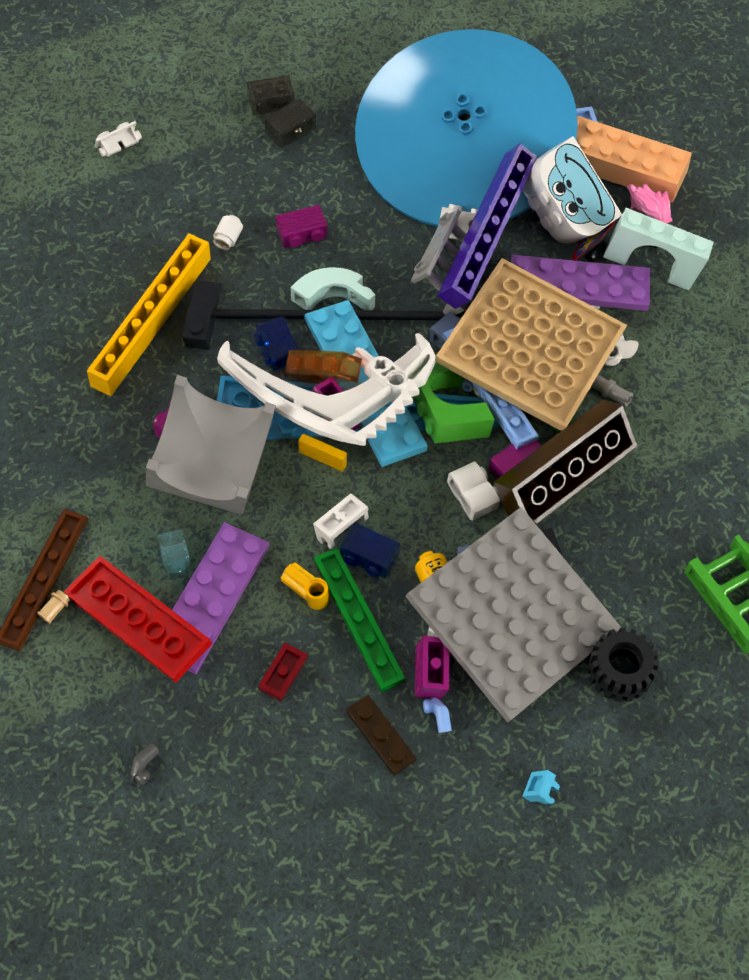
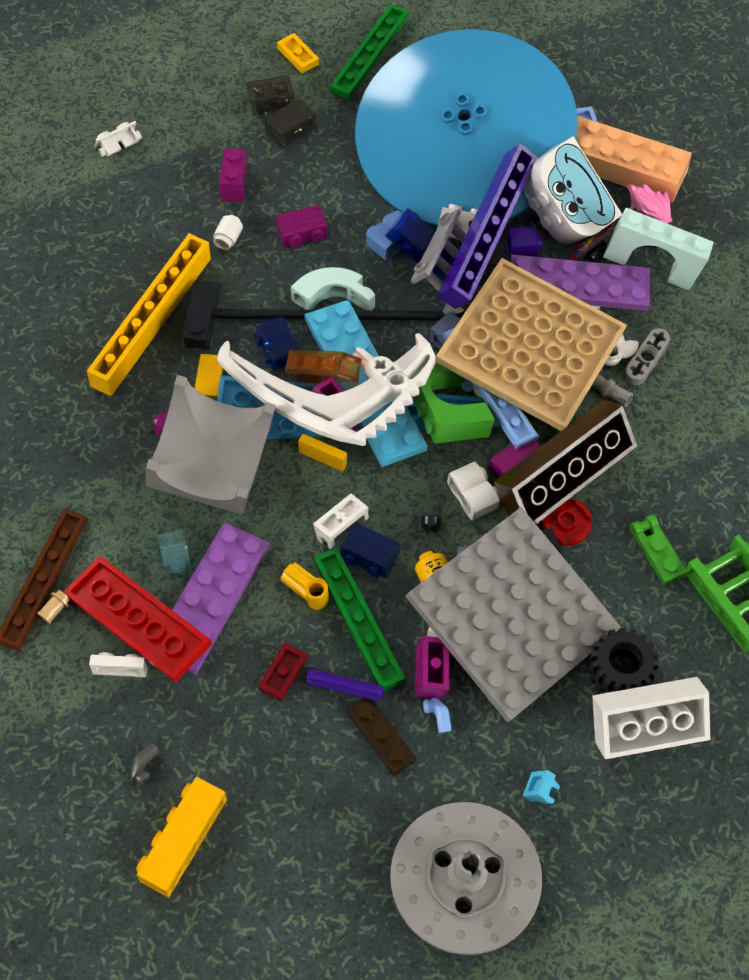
(109, 664): none -> white plate
(181, 836): none -> yellow brick
(208, 376): none -> yellow tile
(233, 175): none -> magenta brick
(297, 53): none -> yellow plate
(345, 685): none -> dark purple axle
(369, 51): none -> green plate
(376, 237): none -> medium blue brick
(413, 237): none -> clear blue brick
(428, 521): none -> black hinge
(498, 902): none -> light grey piece
(523, 241): none -> dark purple brick
(572, 528): none -> red tile
(647, 347): none -> light grey beam
(651, 717): none -> white brick
(658, 550): none -> bright green plate

